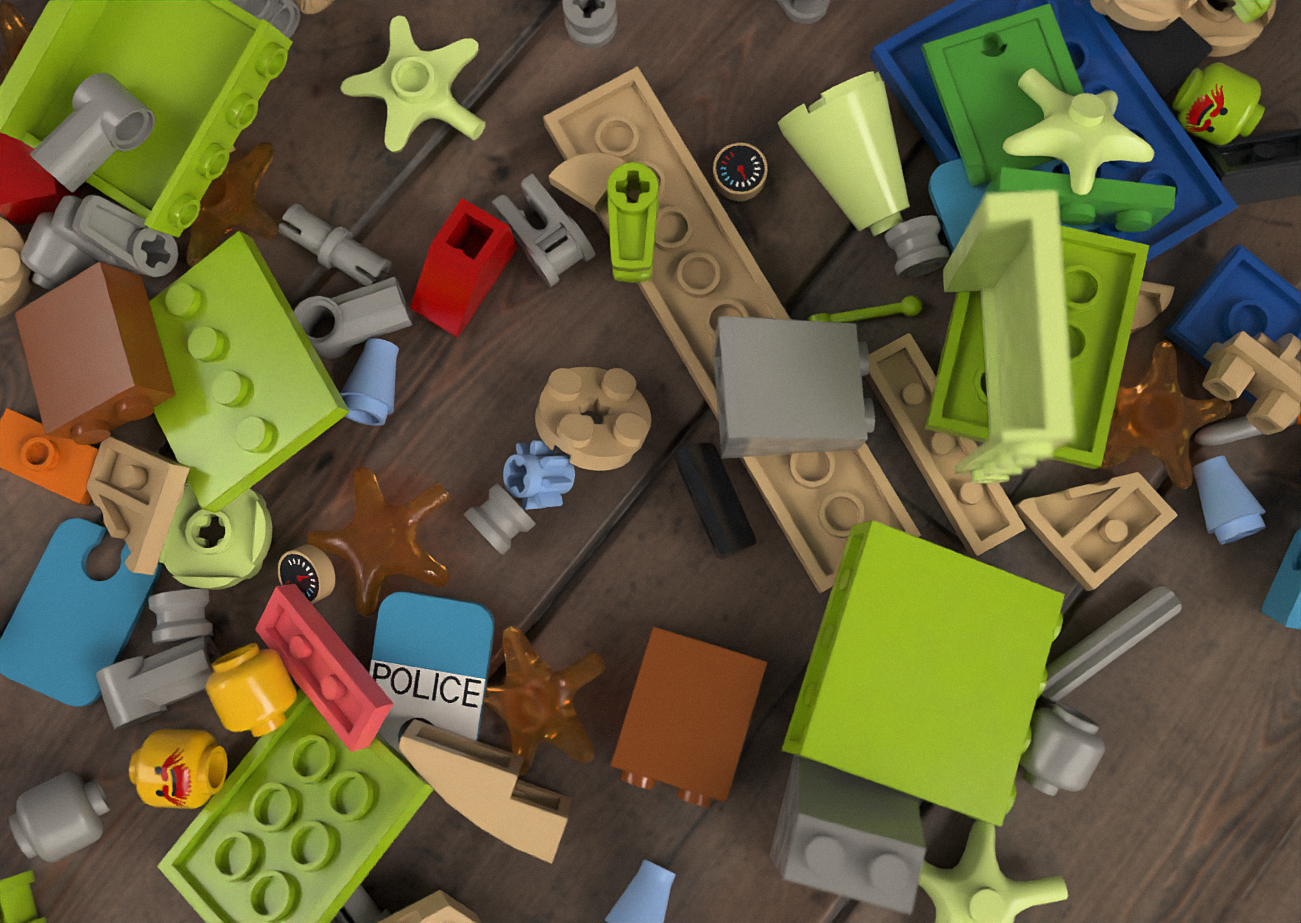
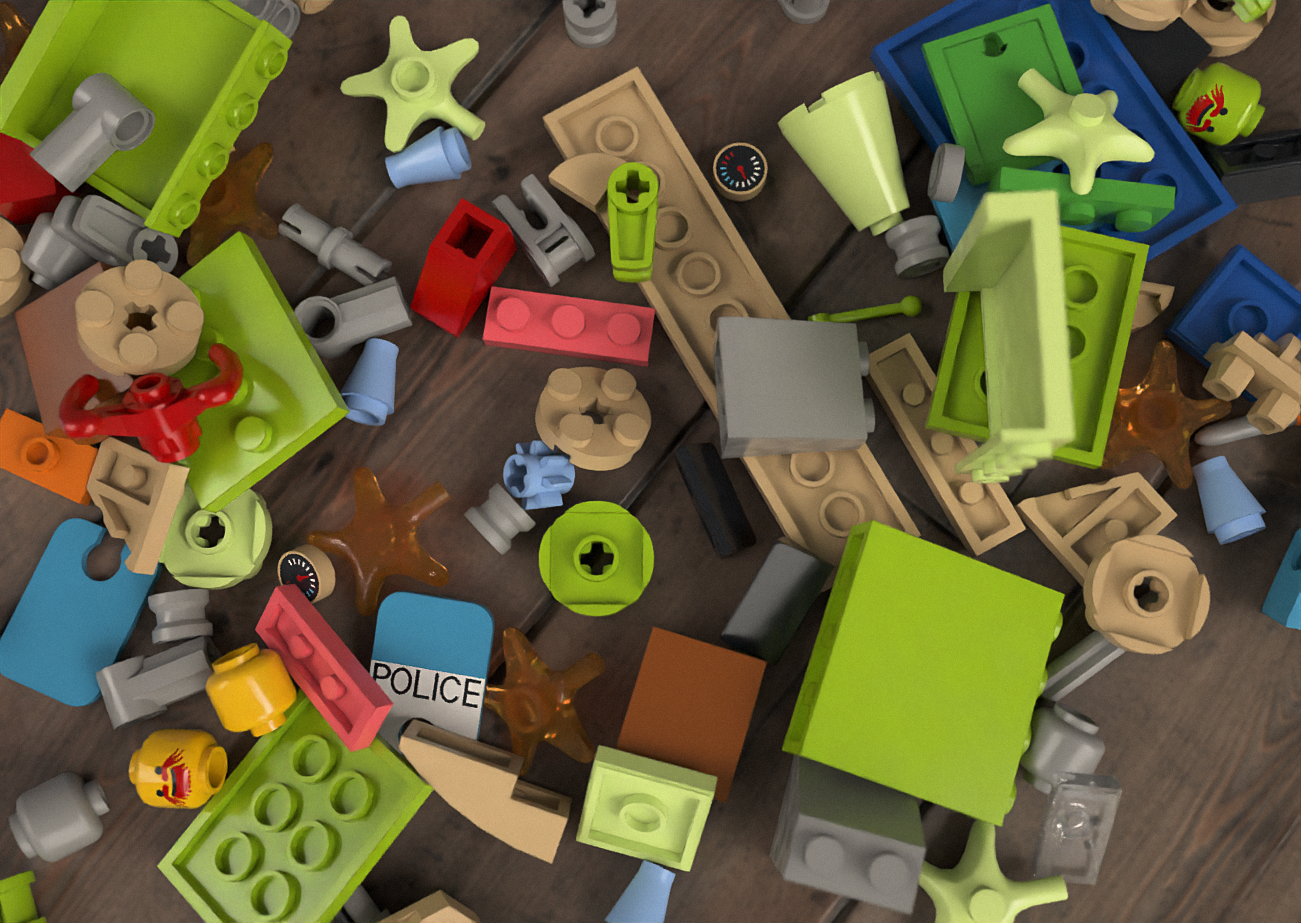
(145, 289): none -> tan plate
(154, 408): none -> red piece
(430, 159): none -> light blue cone
(569, 326): none -> coral plate
(573, 536): none -> lime plate
(645, 808): none -> yellowish green tile
(777, 601): none -> black slope
(946, 172): none -> light grey tile
(1076, 826): none -> clear plate
(1172, 574): none -> tan plate

